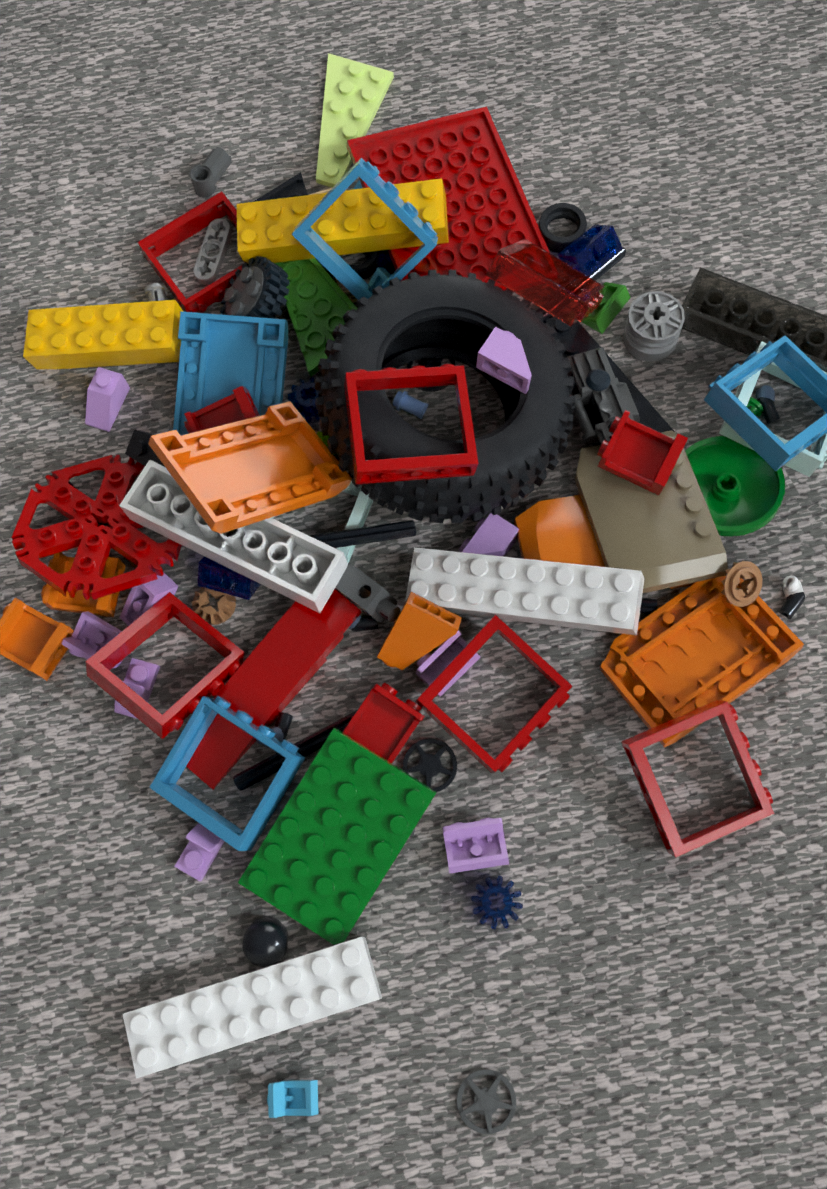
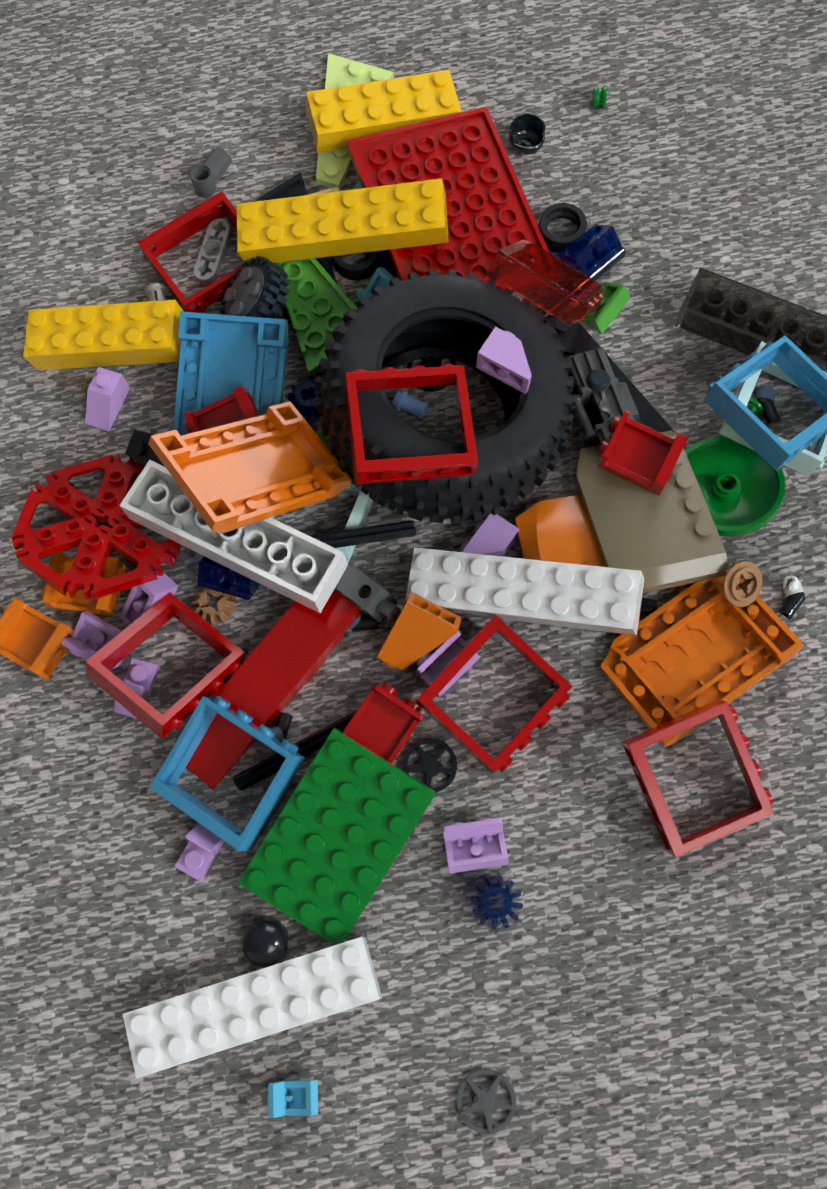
(377, 107): none -> yellow brick
(389, 195): dark azure window -> none
(527, 127): none -> black hair
(599, 96): none -> green bush
(653, 326): light grey wheel -> none

